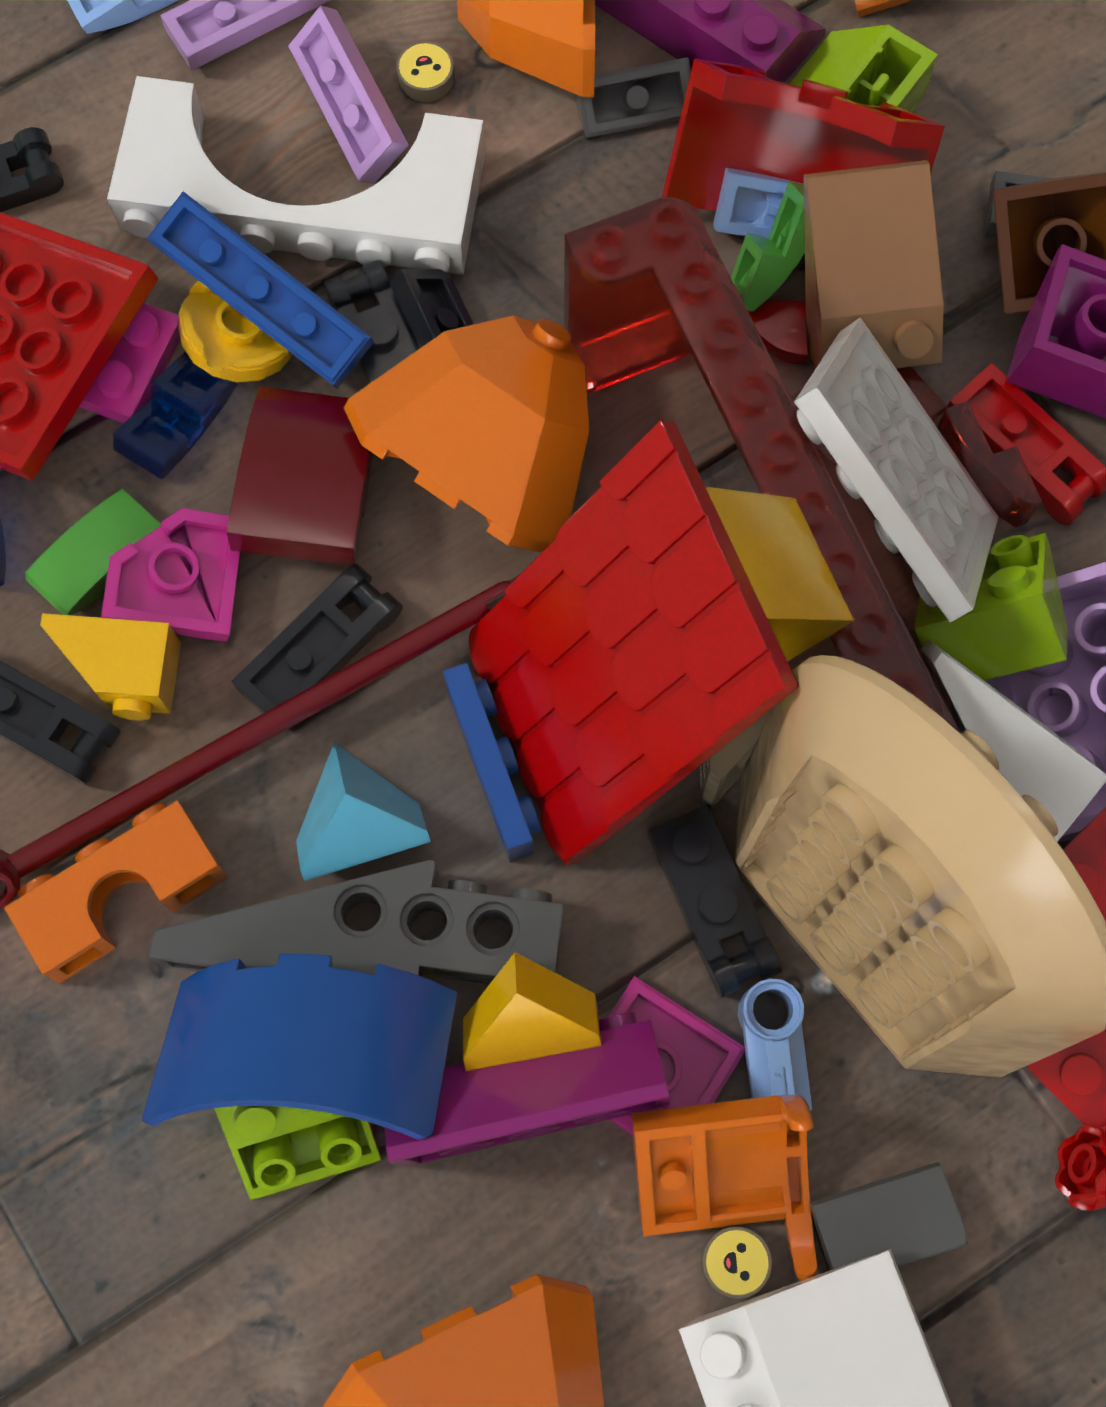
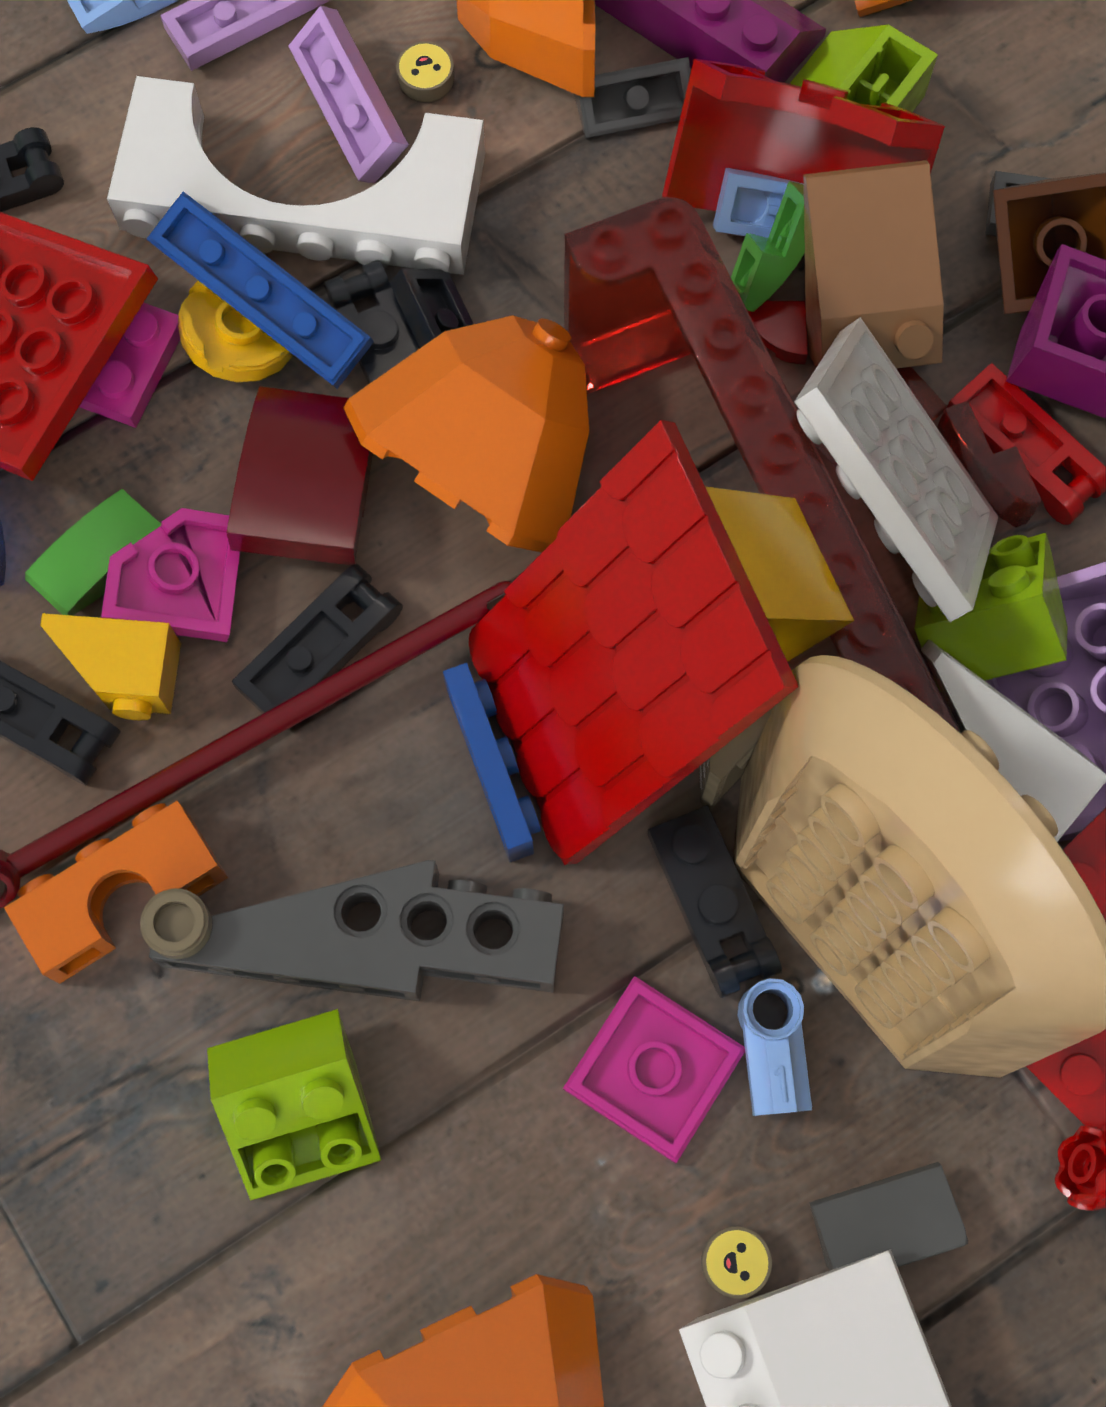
(174, 418): clear blue slope -> none
(176, 923): none -> dark tan tile
(306, 1042): blue panel -> none
(355, 818): medium azure slope -> none
(528, 1016): yellow slope -> none
(541, 1095): magenta slope -> none
(727, 1169): orange piece -> none

